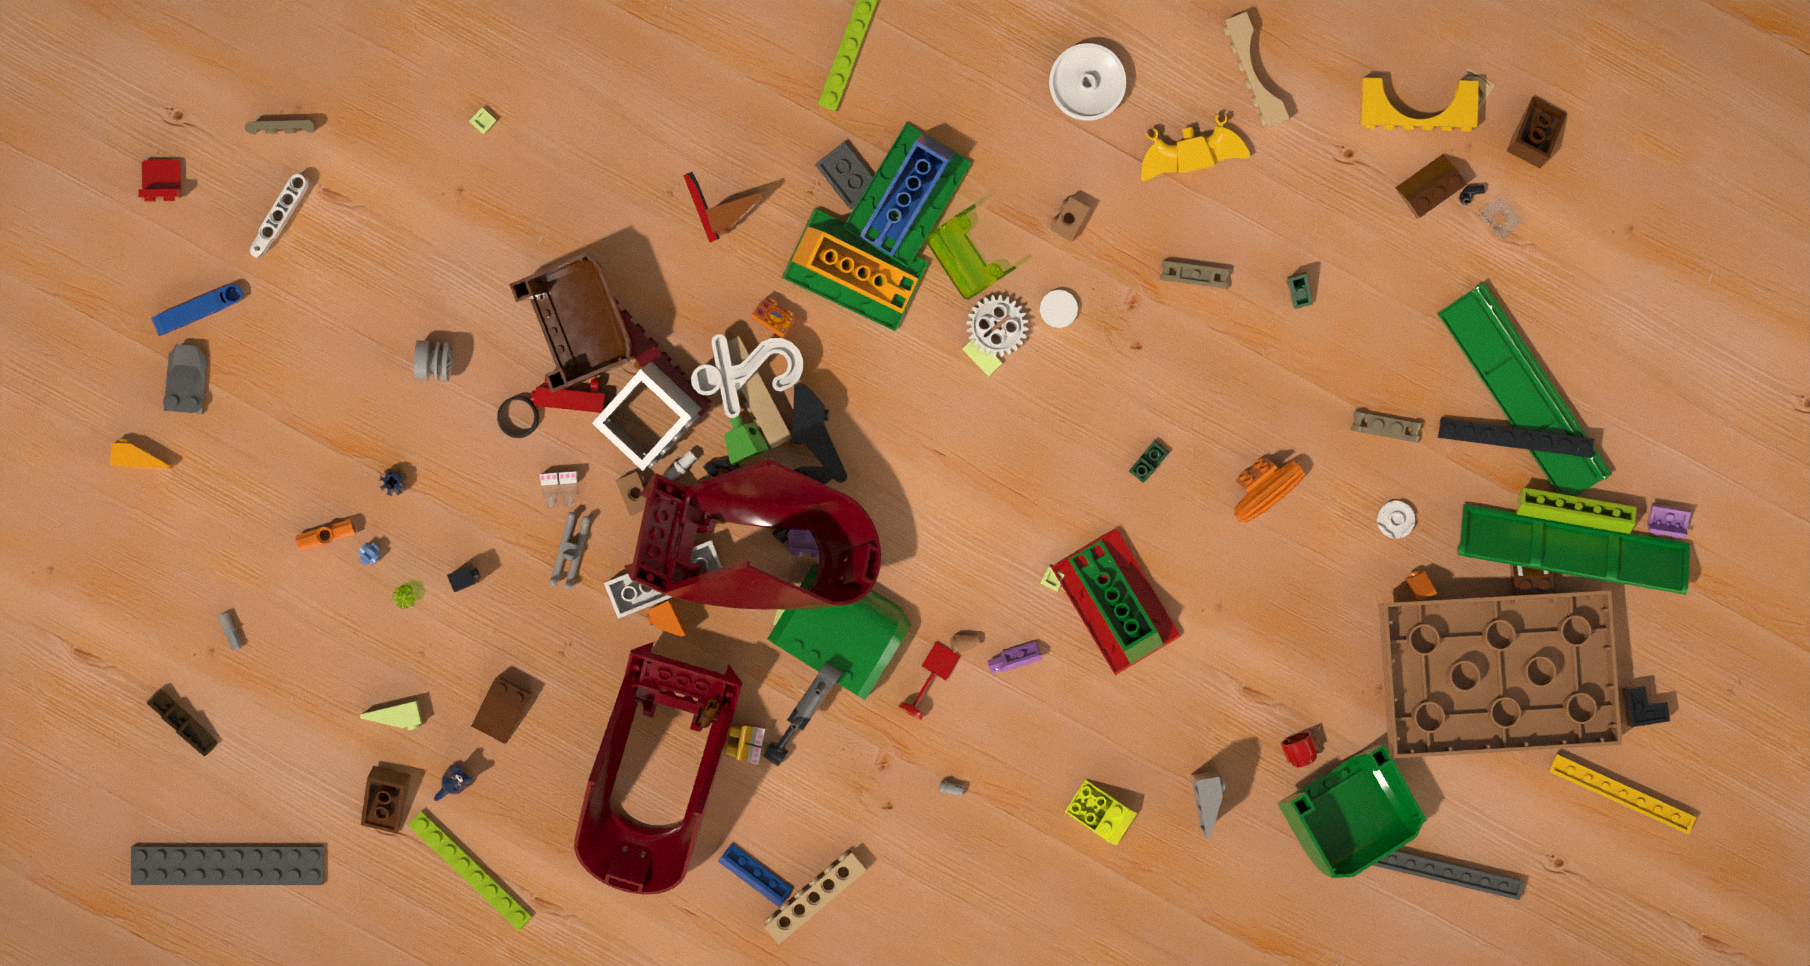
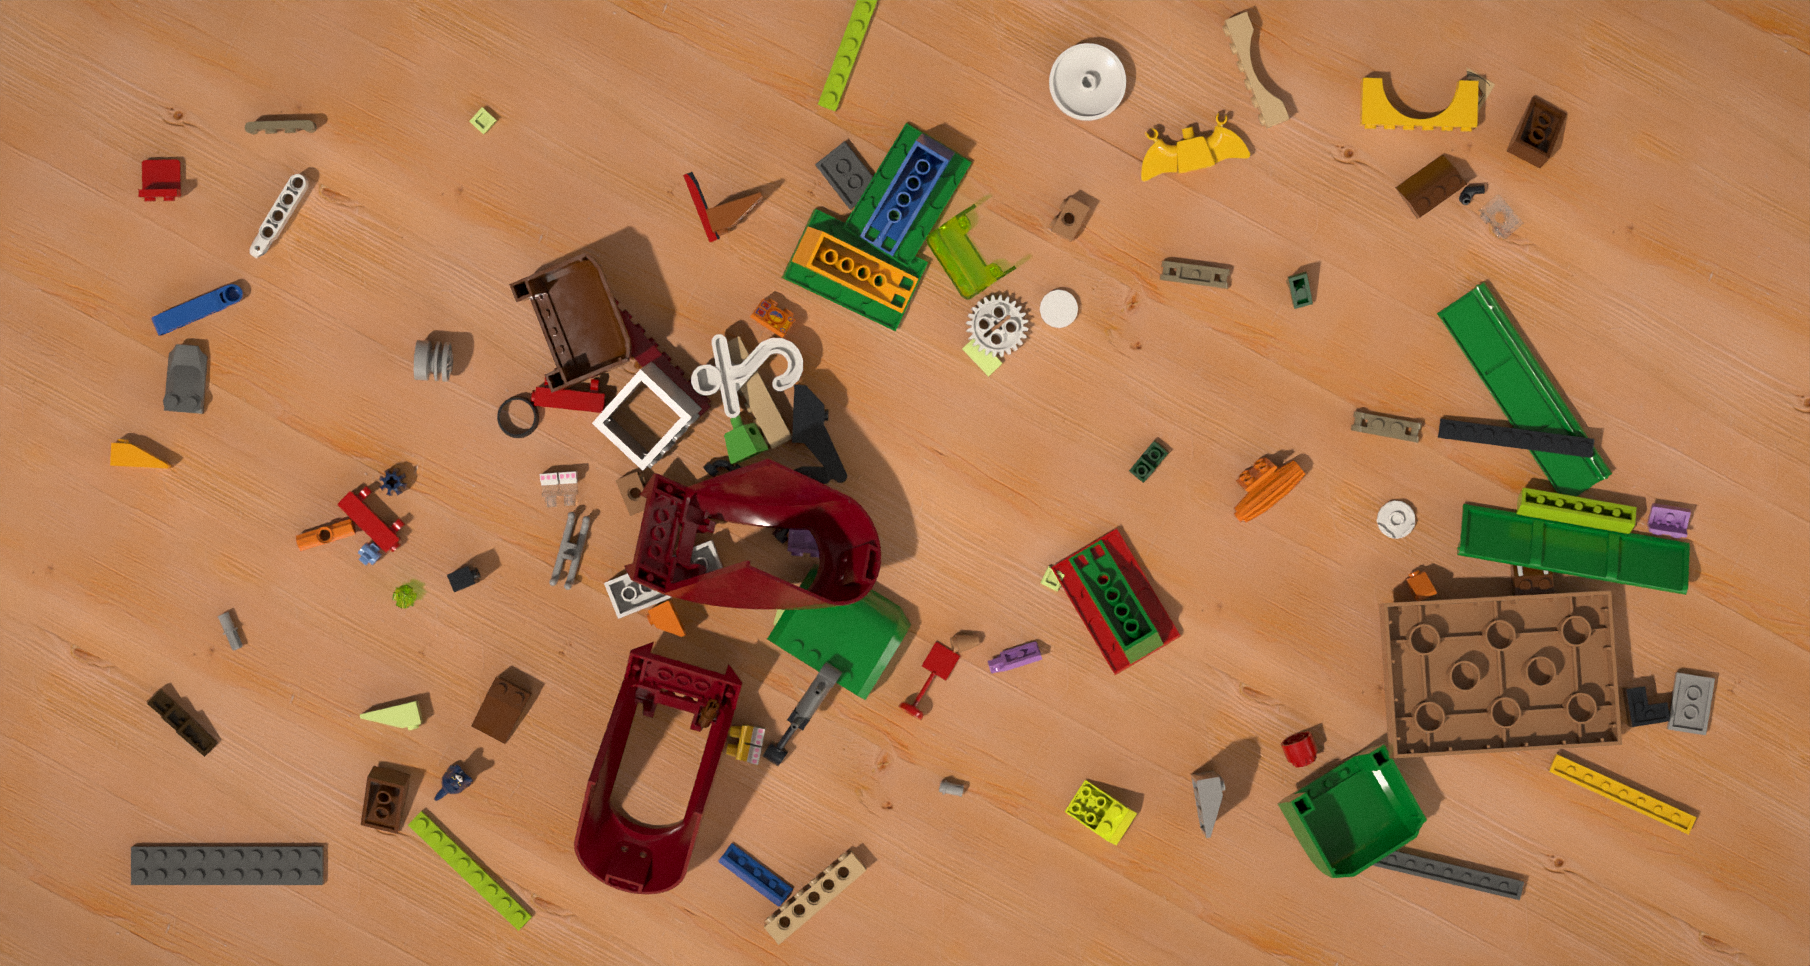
(370, 522): none -> red brick
(680, 466): white pin -> none
(1690, 703): none -> light grey plate

